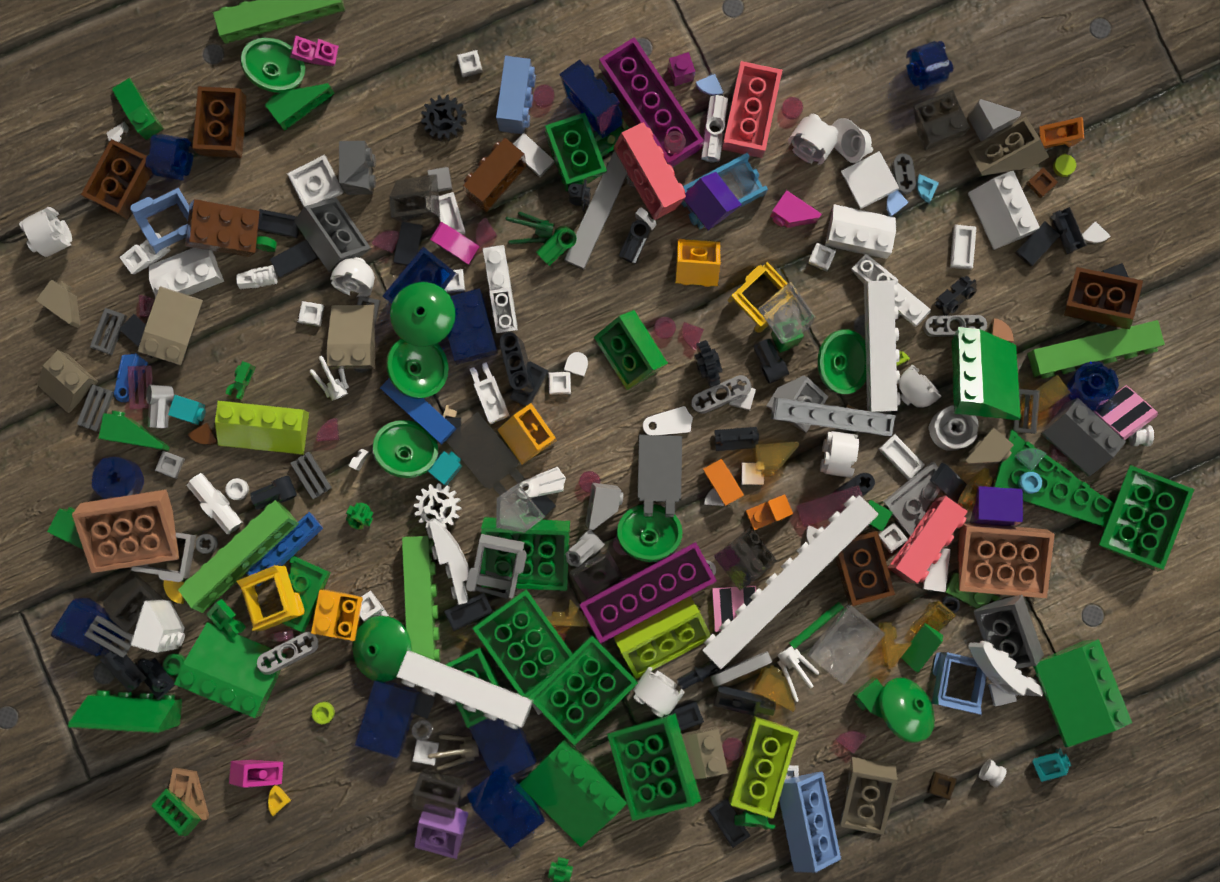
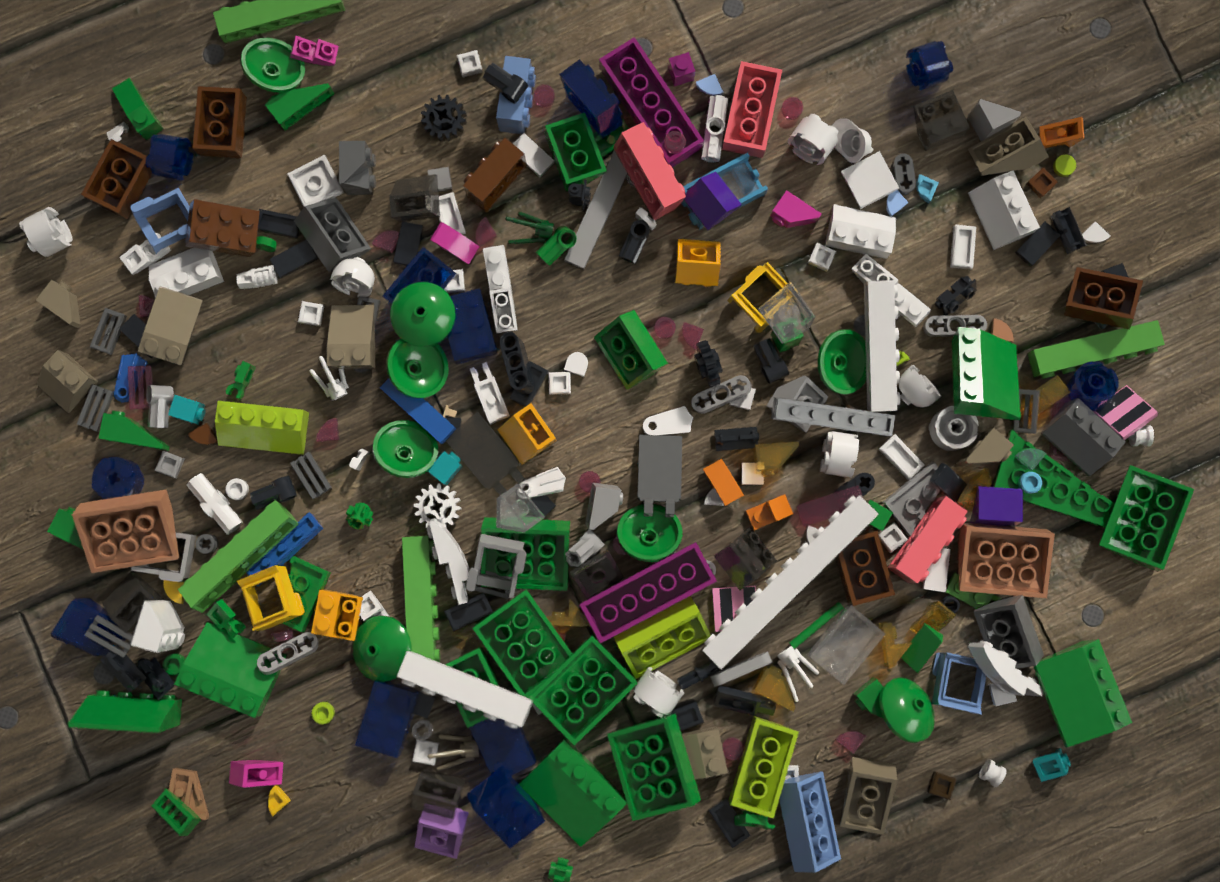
(509, 85): none -> black piece

